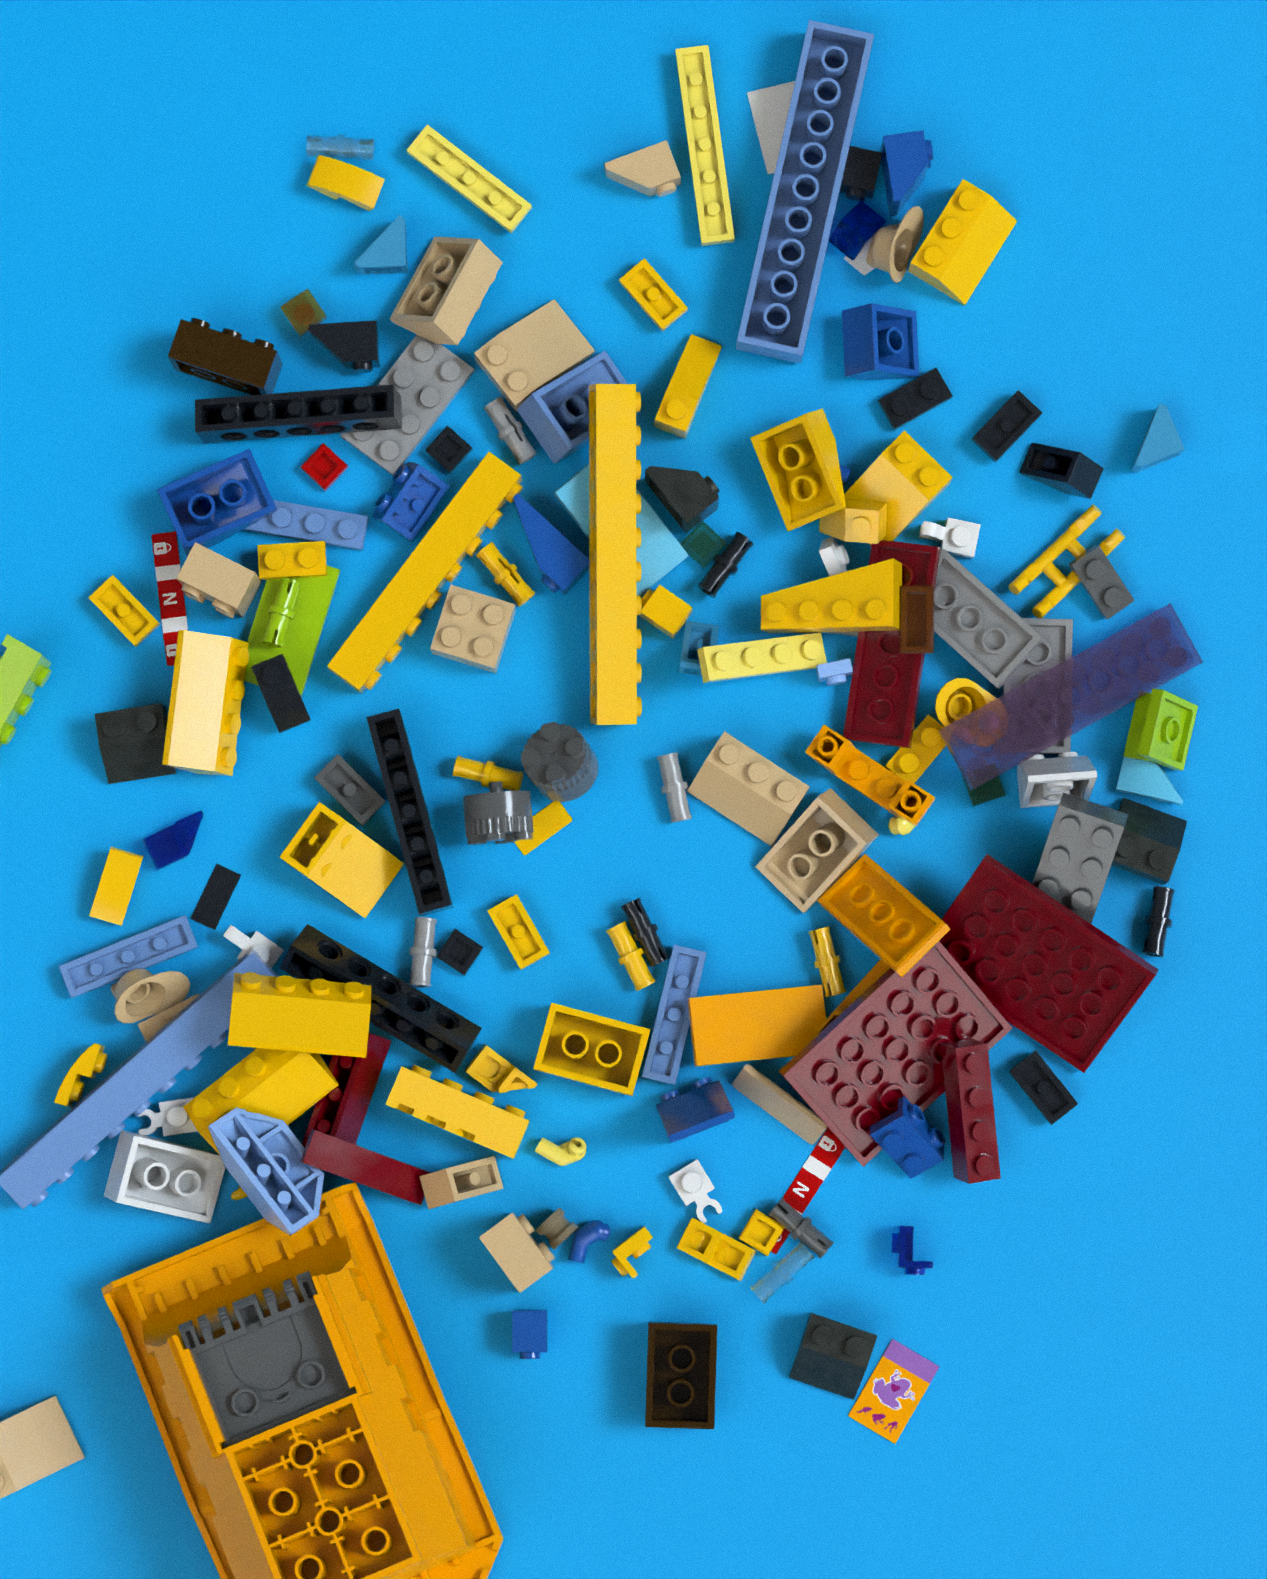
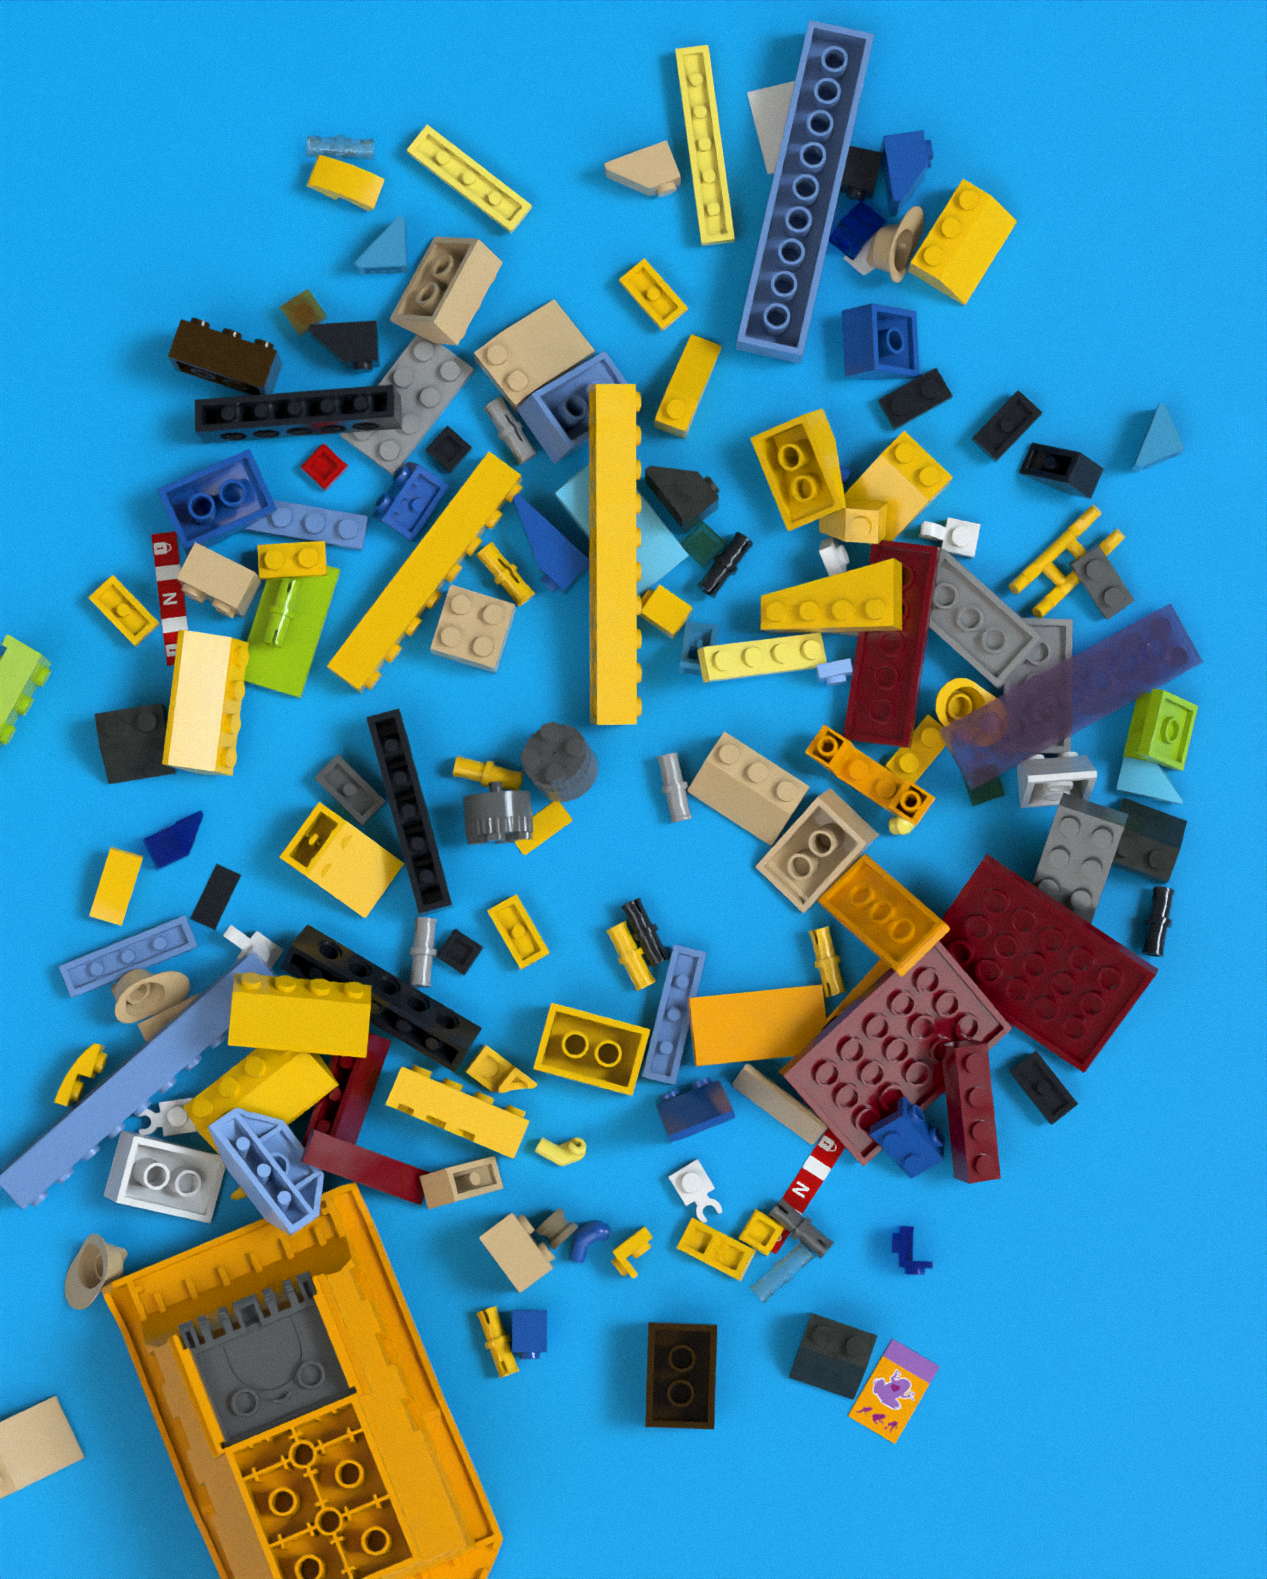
(93, 1269): none -> tan piece
(281, 693): black slope -> none
(497, 1342): none -> yellow pin
(916, 619): reddish brown tile -> none

